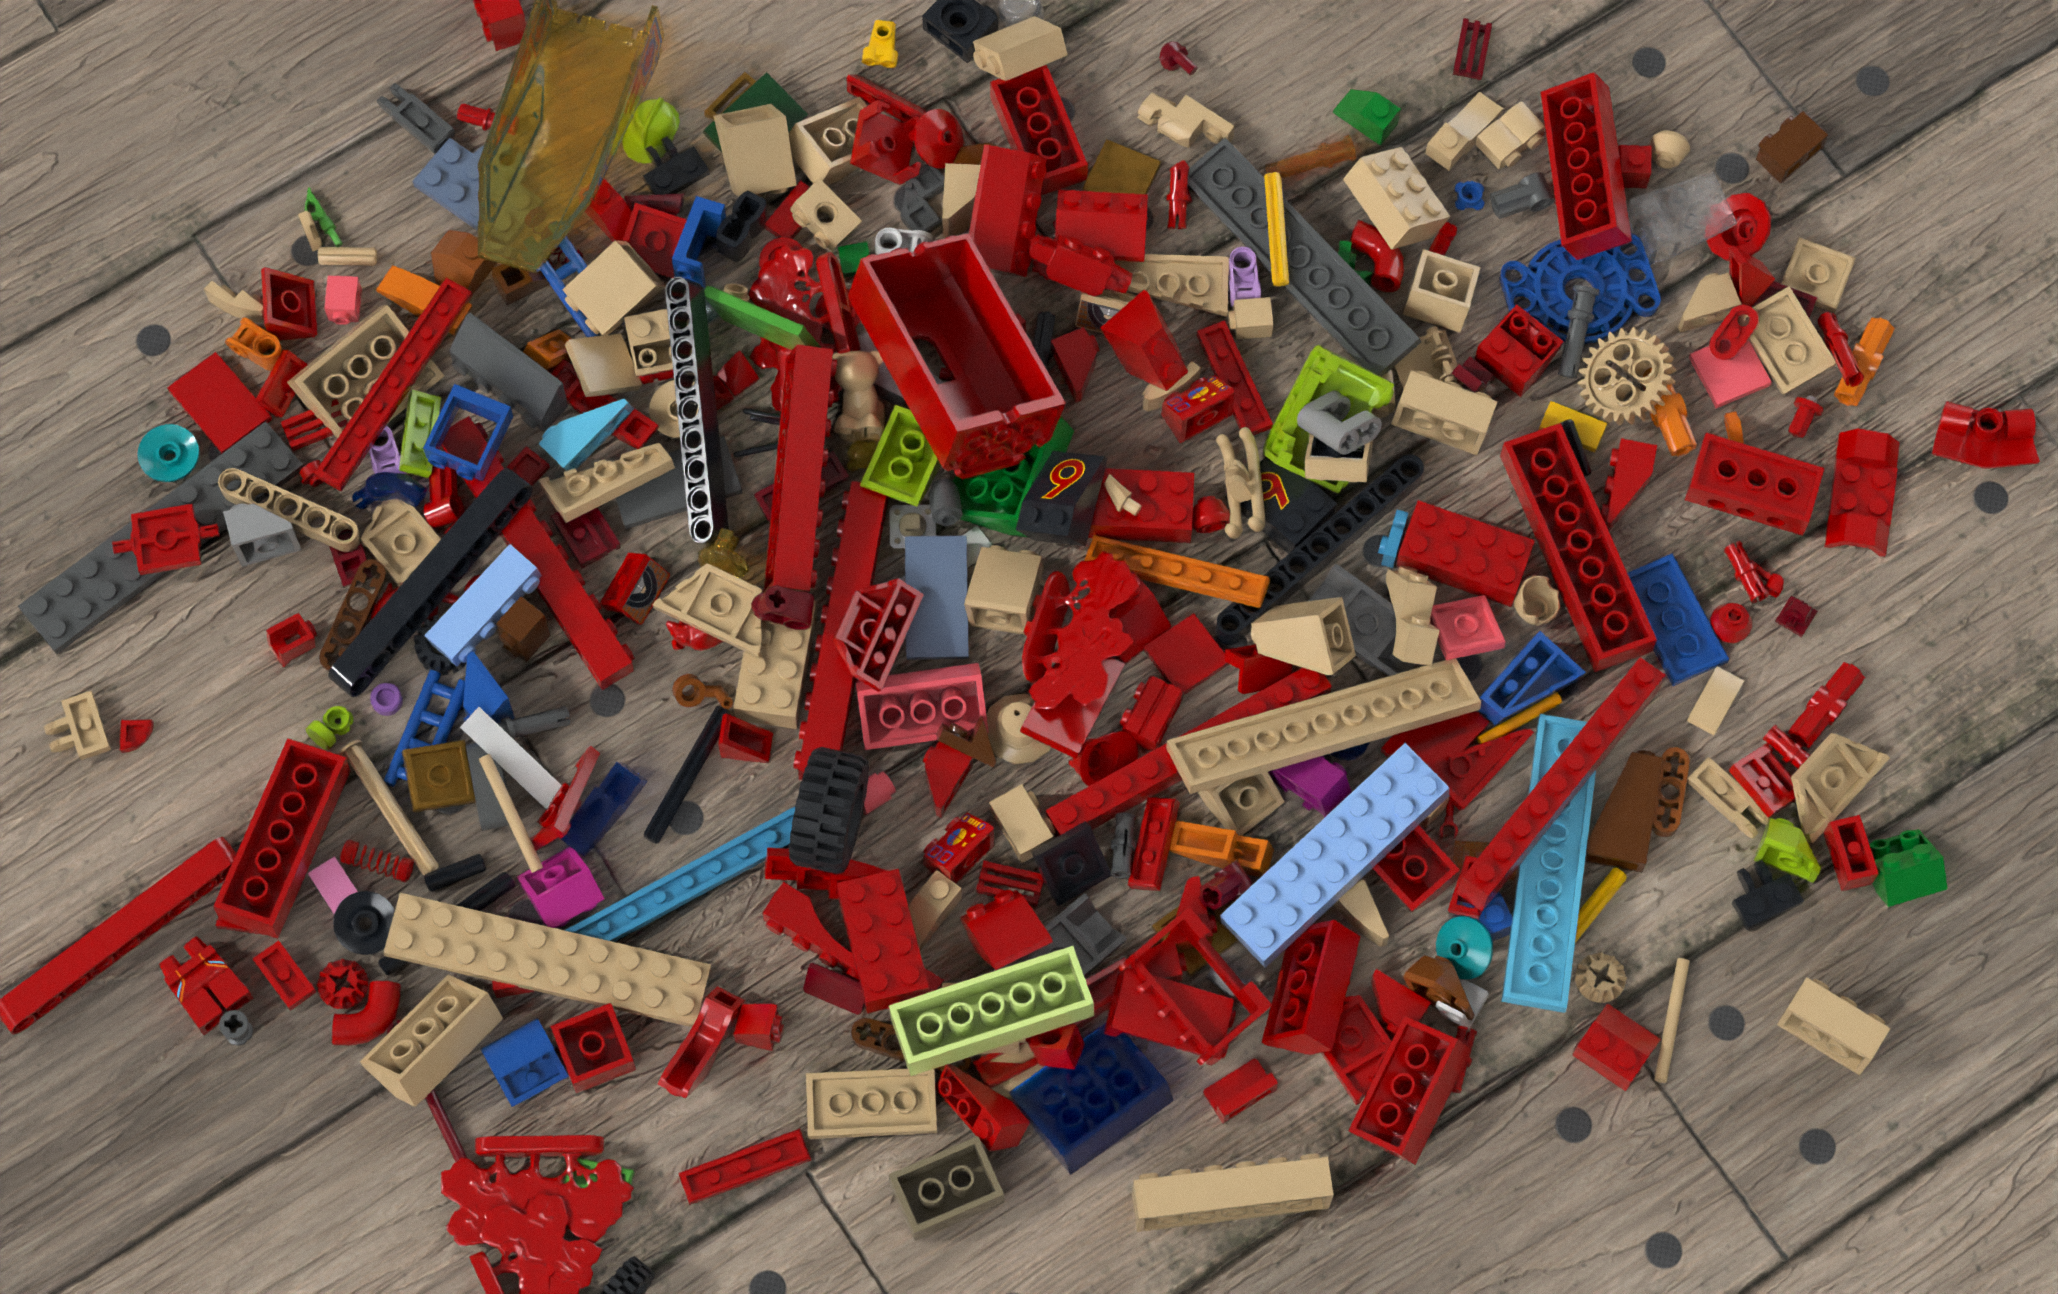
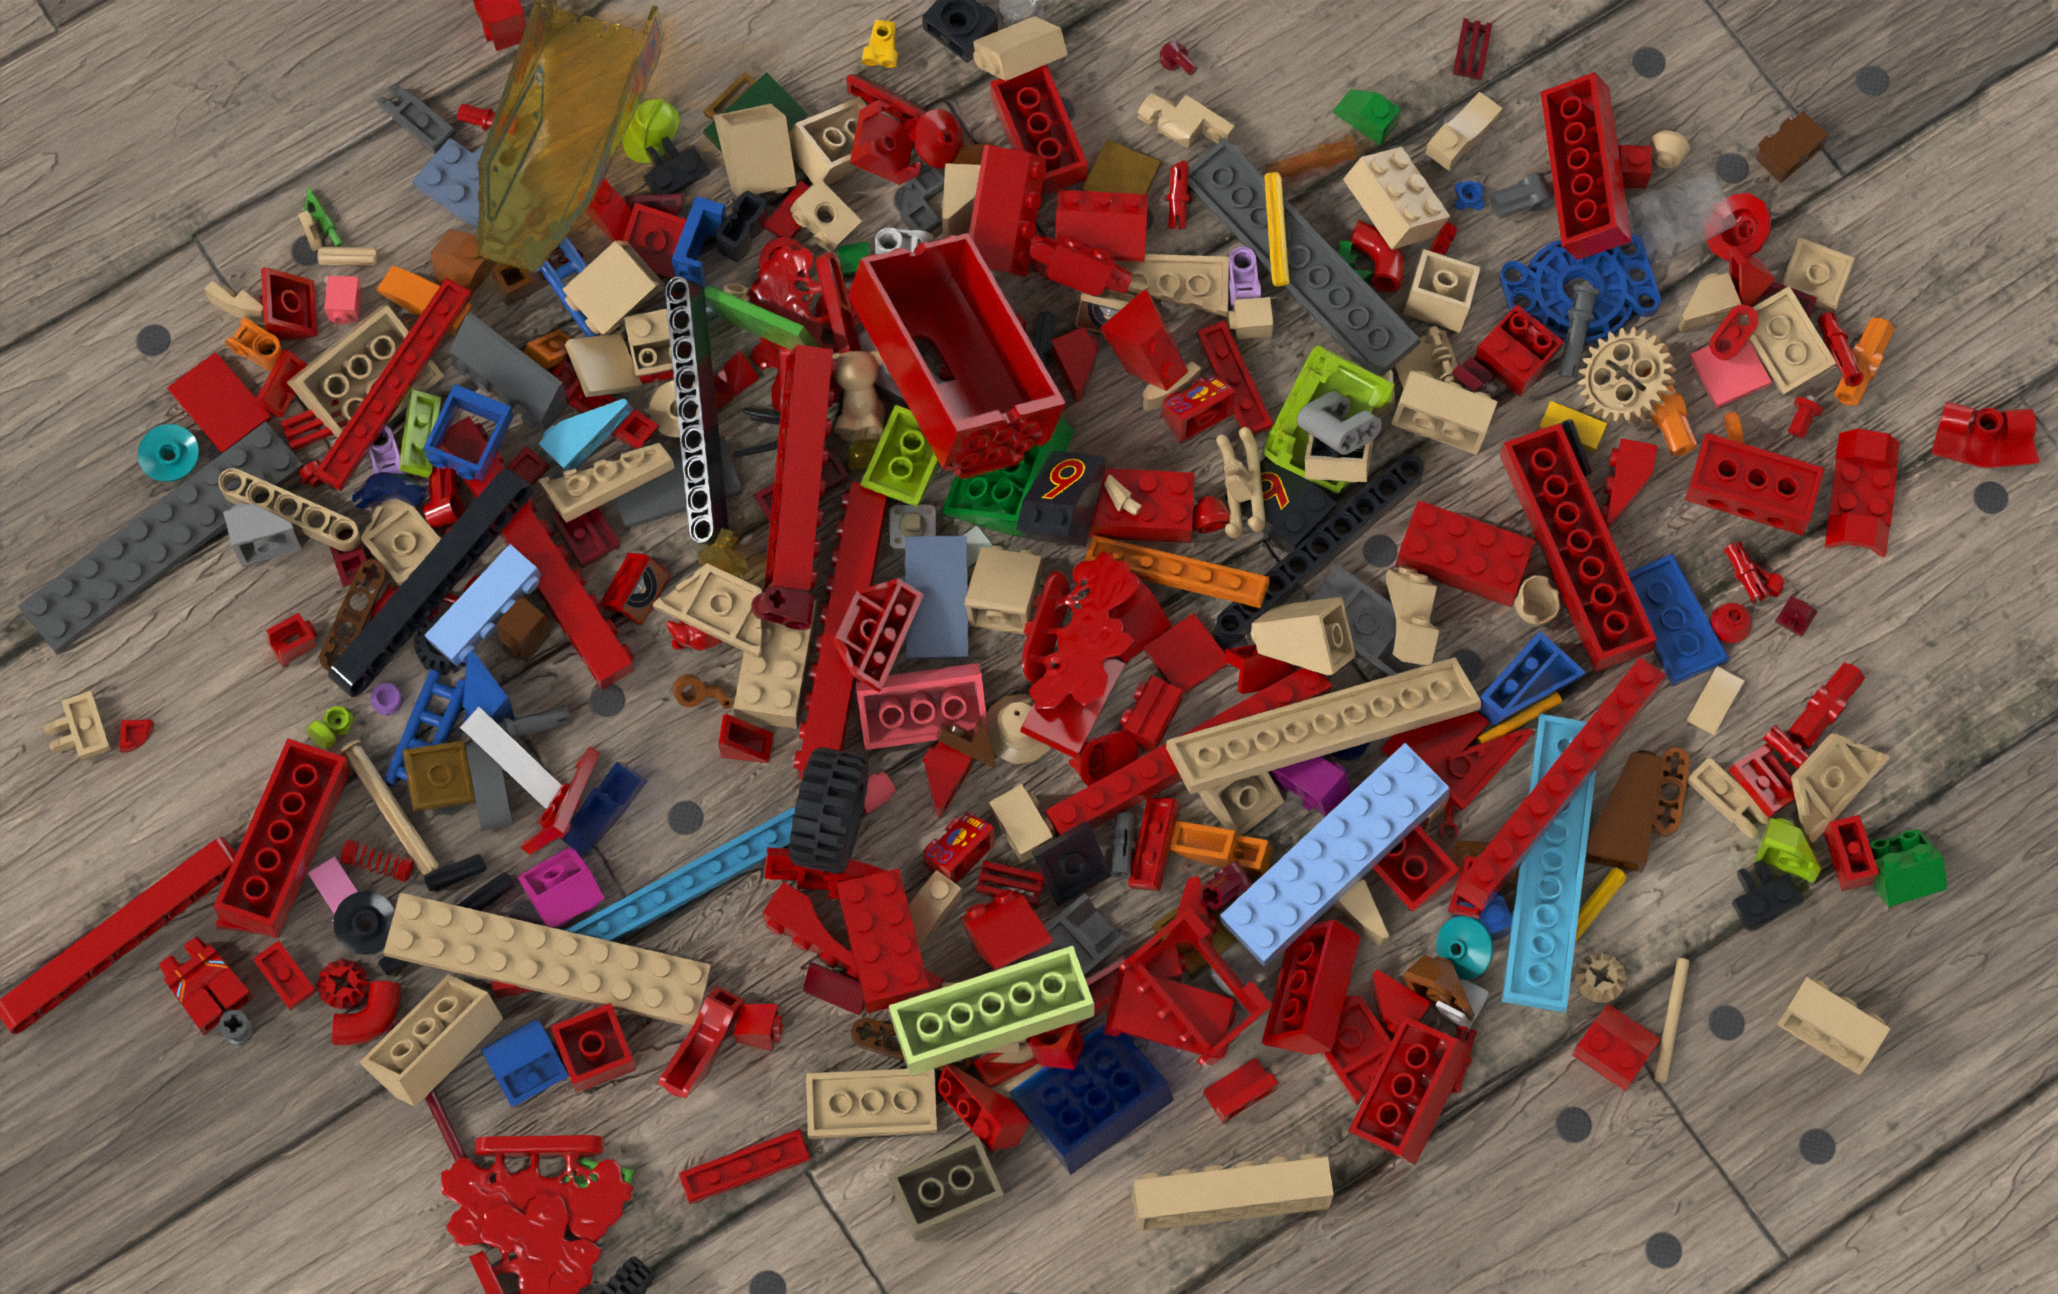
(166, 539): red plate -> none
(511, 813): tan bar -> none
(685, 776): black axle -> none
(945, 502): dark grey brick -> none
(1390, 545): dark azure plate -> none
(1466, 627): coral tile -> none
(1510, 136): tan brick -> none

